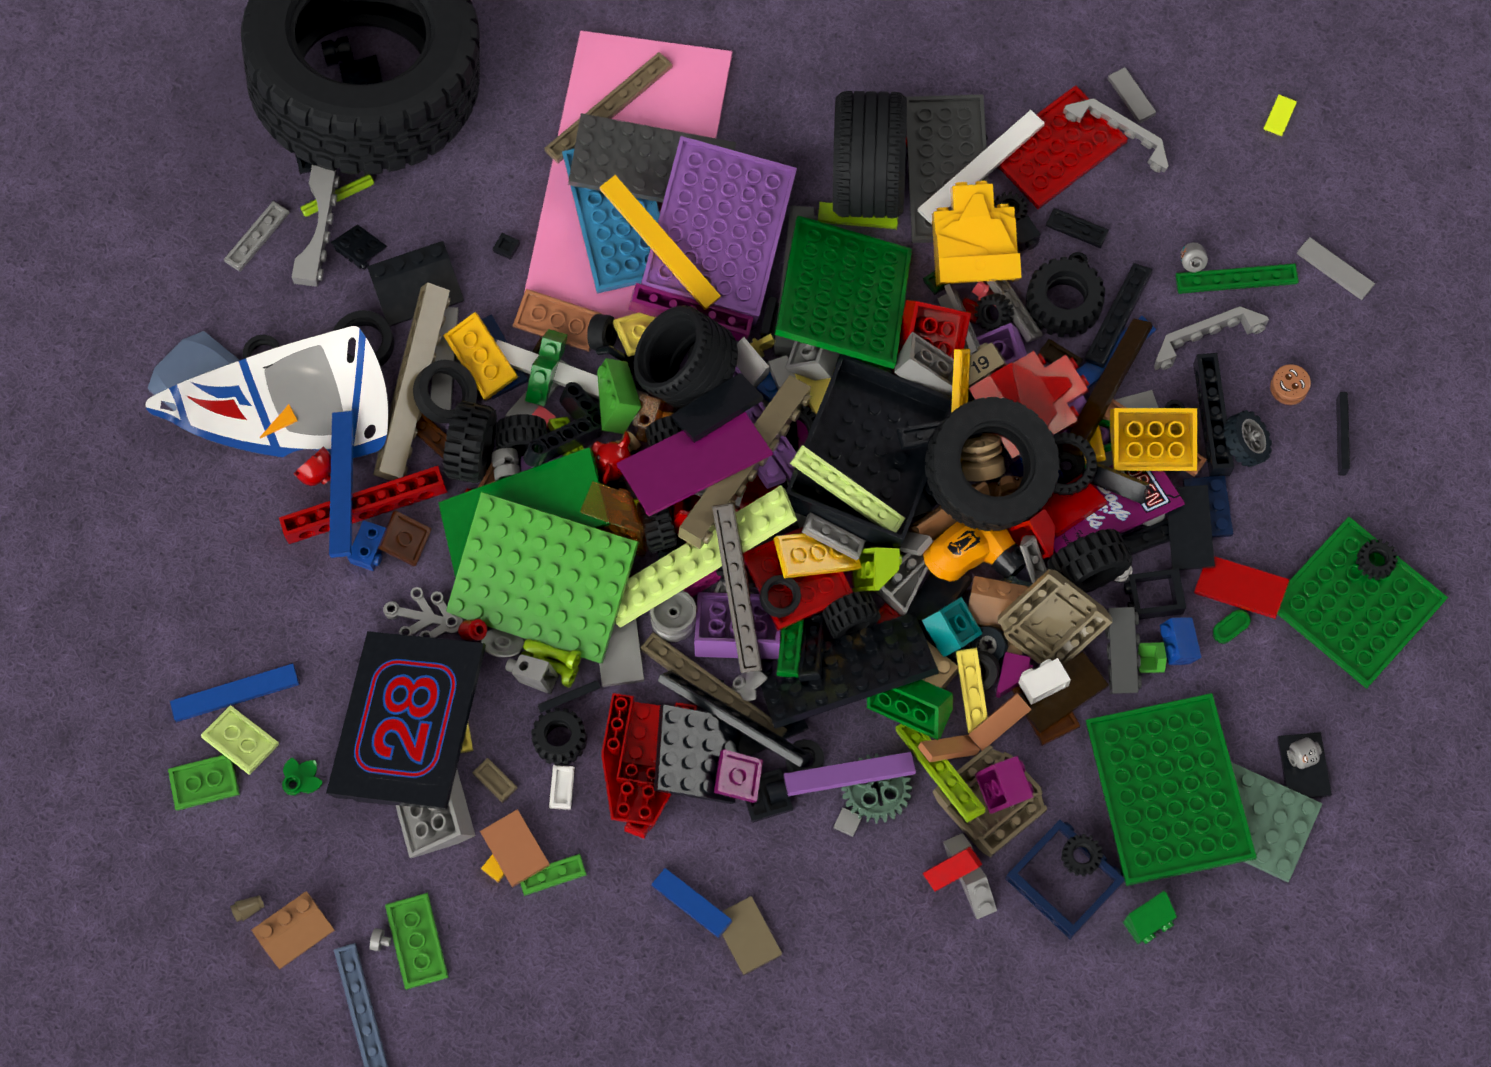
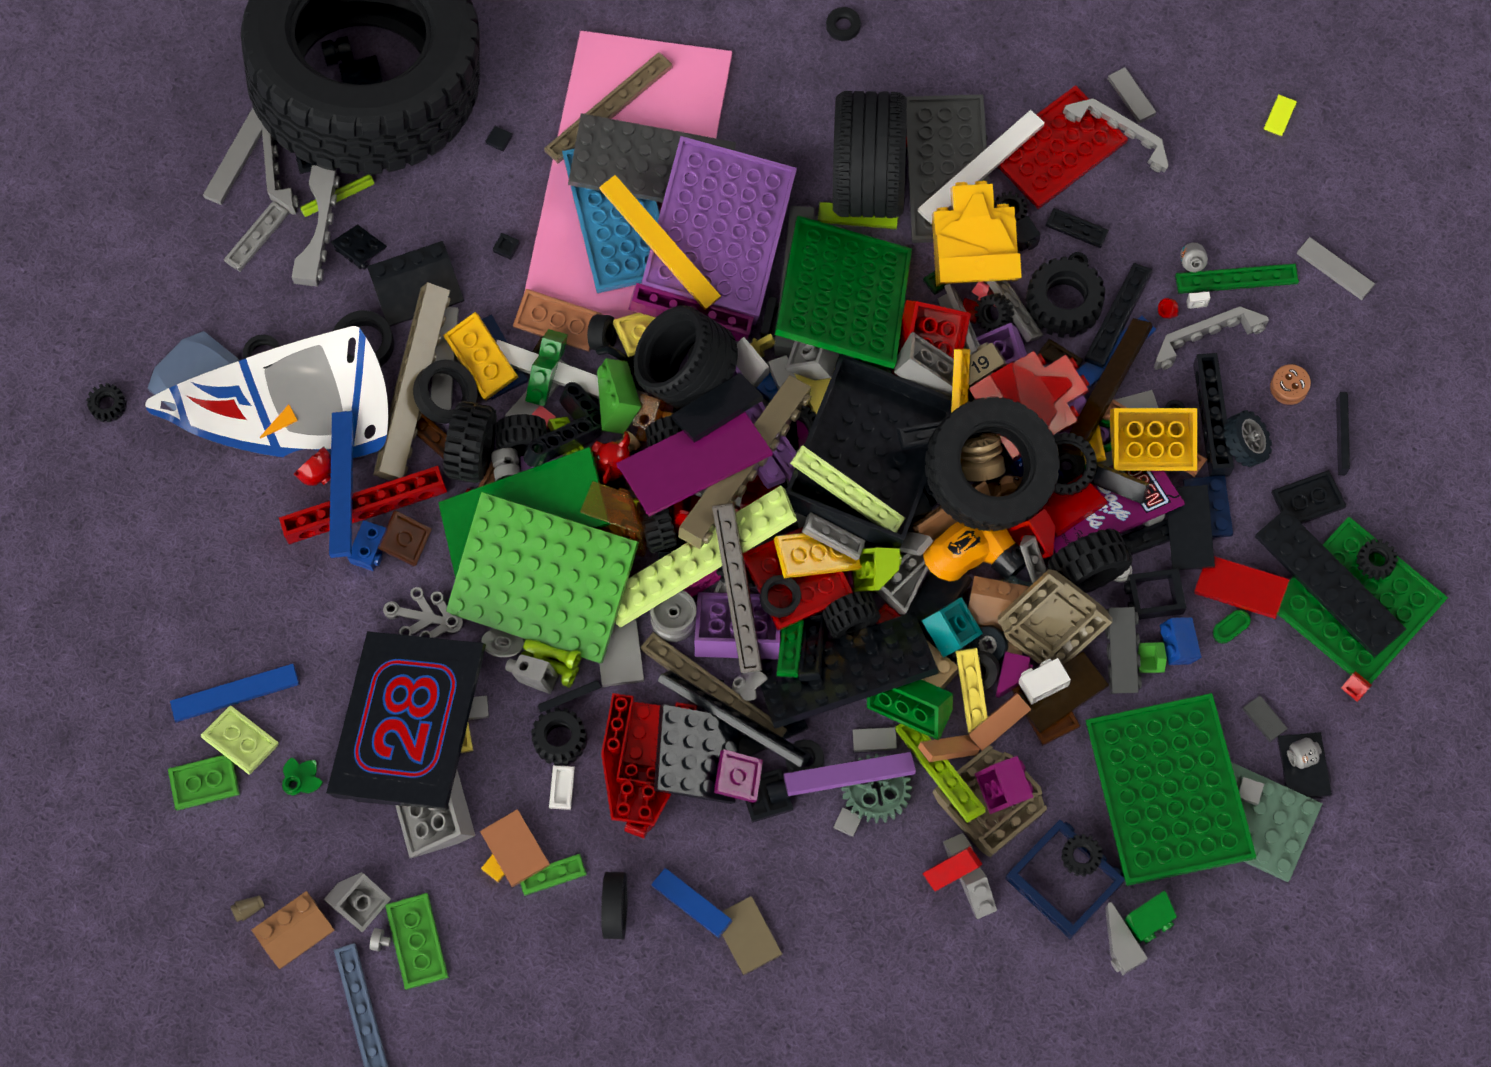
(112, 412): none -> black tyre
(234, 159): none -> light grey tile
(283, 197): none -> light grey slope
(357, 900): none -> light grey slope
(472, 630): red brick -> none
(479, 708): none -> light grey tile
(494, 780): dark tan tile -> none
(499, 138): none -> black tile
(614, 905): none -> black tyre
(846, 13): none -> black tyre
(874, 739): none -> light grey tile
(1123, 946): none -> light grey slope
(1168, 308): none -> red tile
(1198, 300): none -> white tile
(1250, 791): none -> light grey tile
(1265, 718): none -> dark grey tile
(1310, 497): none -> black tile
(1330, 583): none -> black plate
(1356, 686): none -> tile

